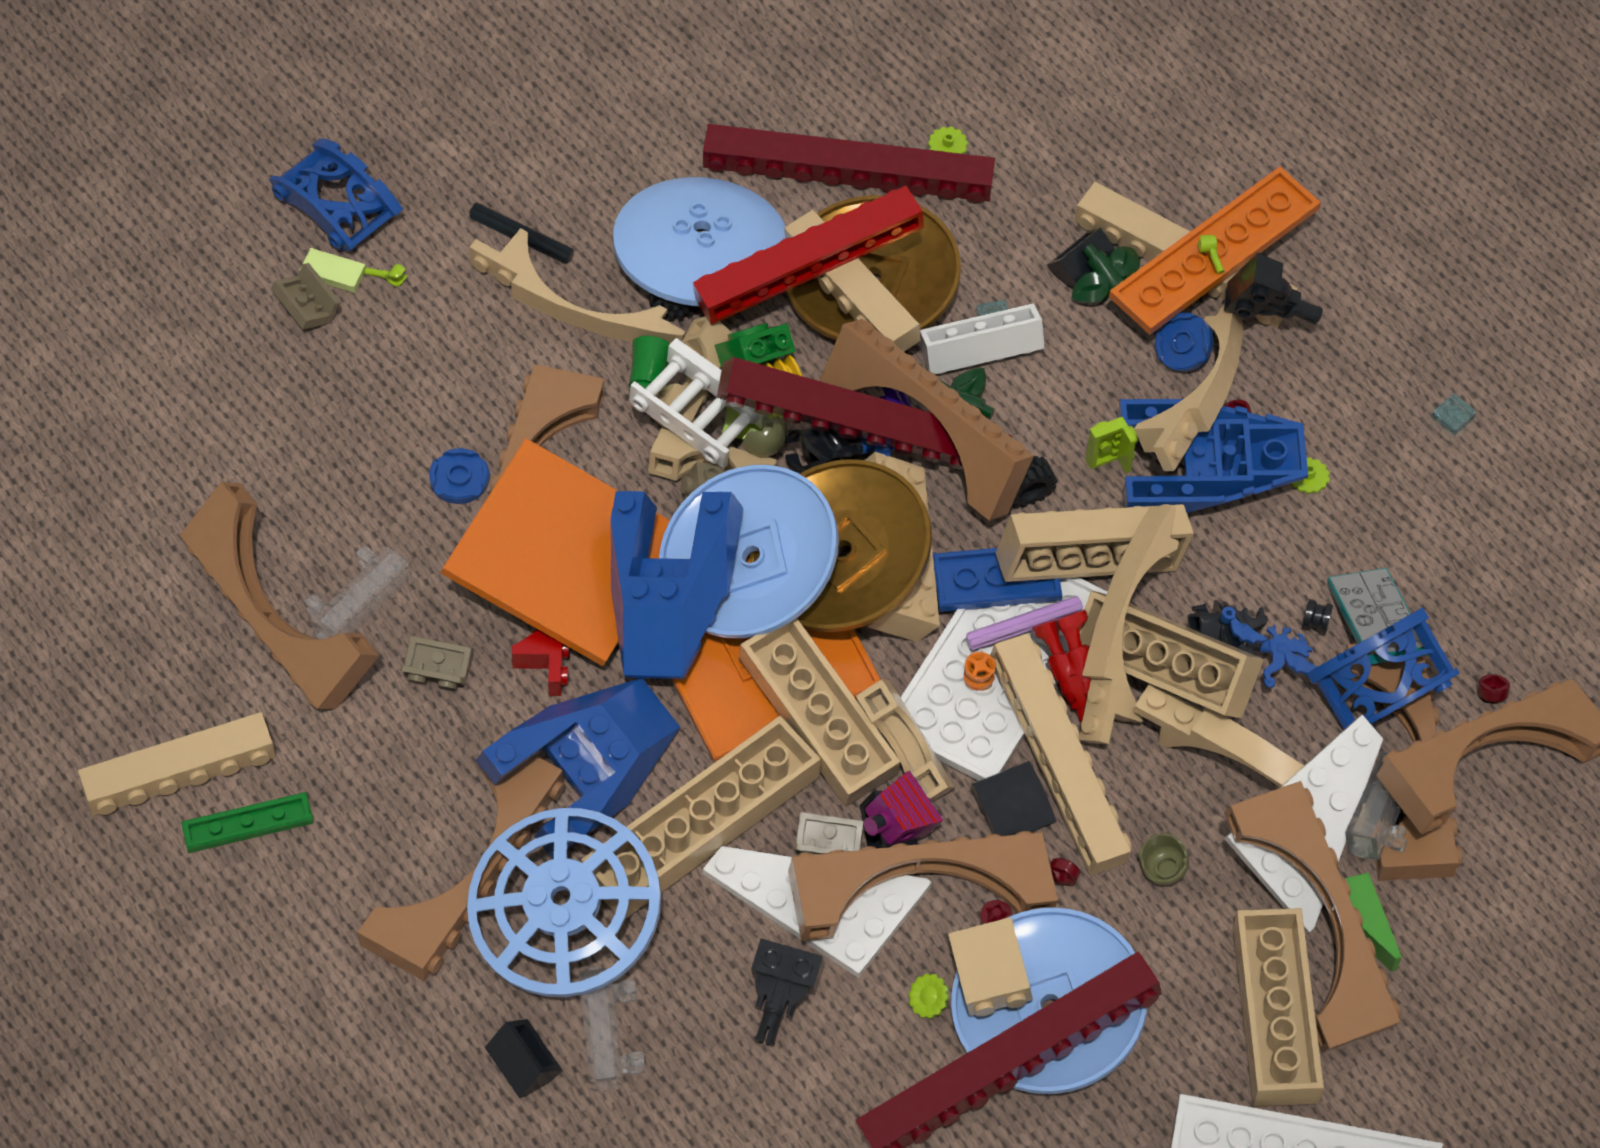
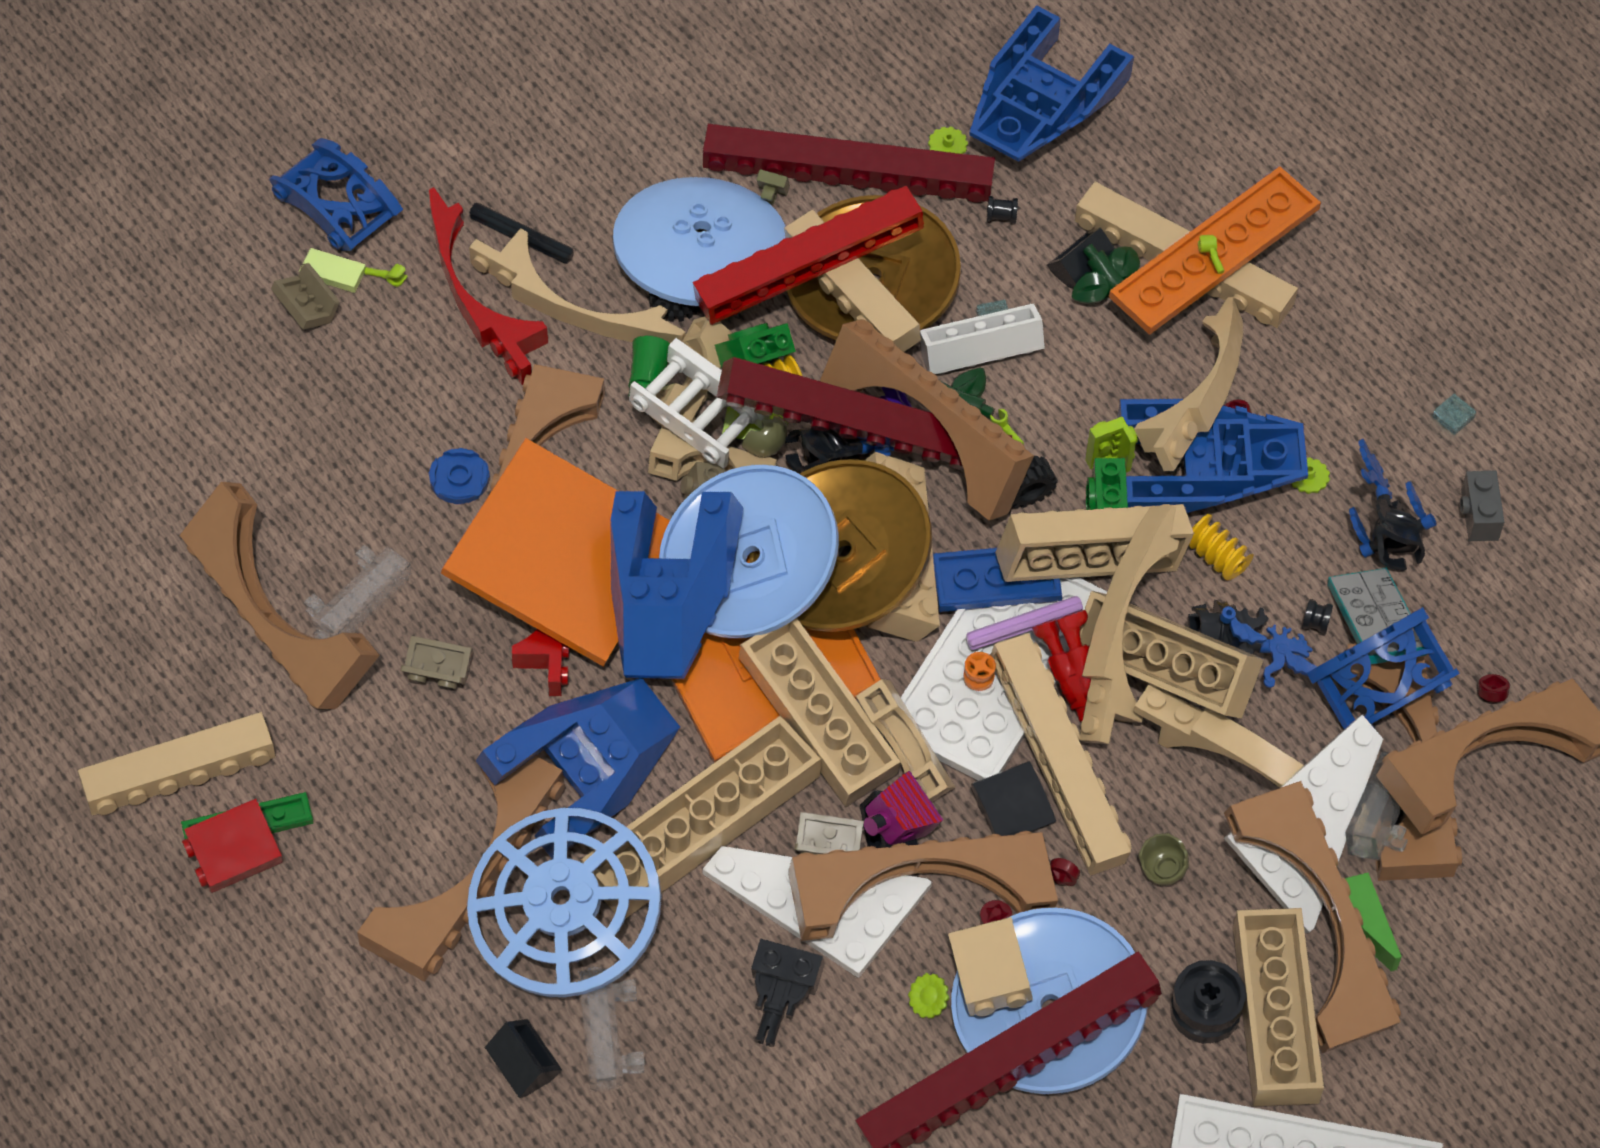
(232, 846): none -> red brick
(506, 335): none -> red slope
(771, 185): none -> olive tile
(1002, 209): none -> black bush
(1003, 415): none -> lime hand
(1033, 102): none -> blue wedge
(1107, 484): none -> green brick
(1184, 342): blue tile -> none
(1207, 1001): none -> black wheel
(1218, 550): none -> yellow piece
(1263, 291): black brick -> none
(1395, 528): none -> black helmet
(1482, 505): none -> dark grey brick

